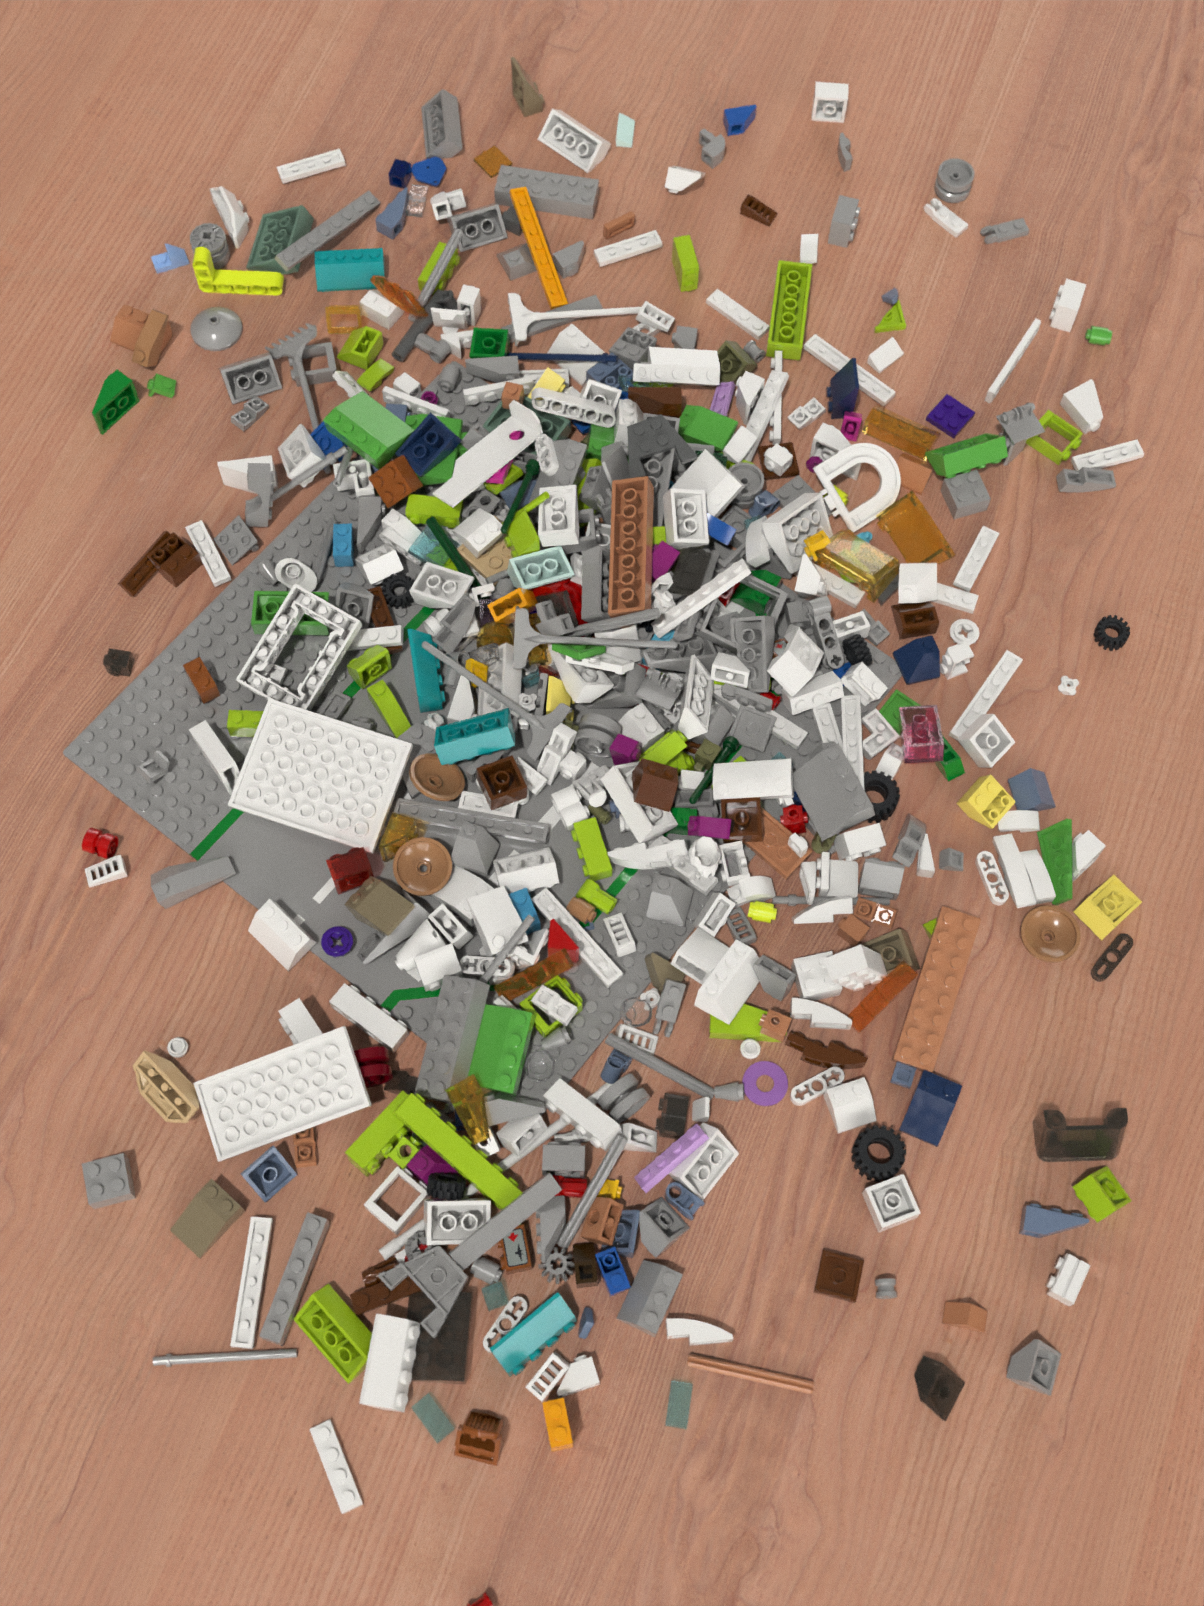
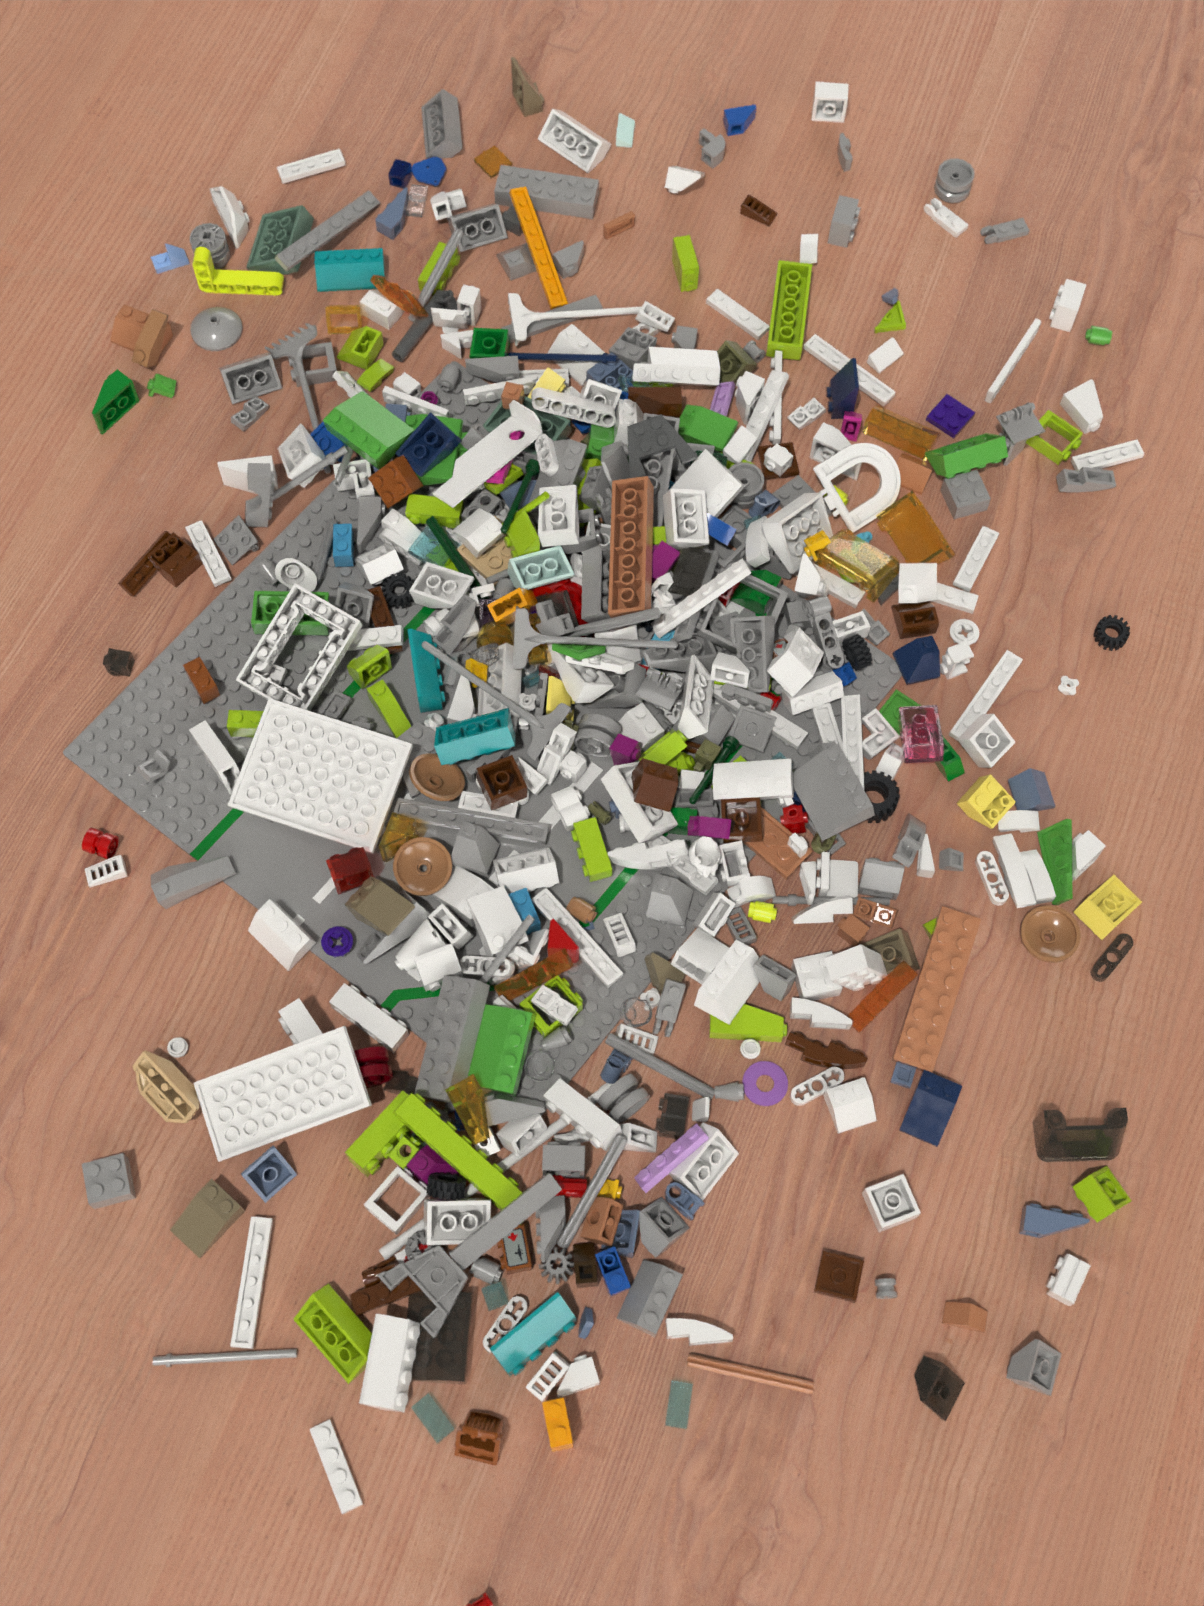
(294, 1279): light grey brick -> none
(305, 1148): nougat slope -> none
(436, 349): light grey piece -> none
(591, 786): white brick -> none
(592, 893): lime piece -> none
(627, 248): white plate -> none
(775, 1025): nougat brick -> none
(812, 462): magenta plate -> none
(860, 841): white brick -> none
(863, 682): white window -> none
(890, 1142): black tyre -> none

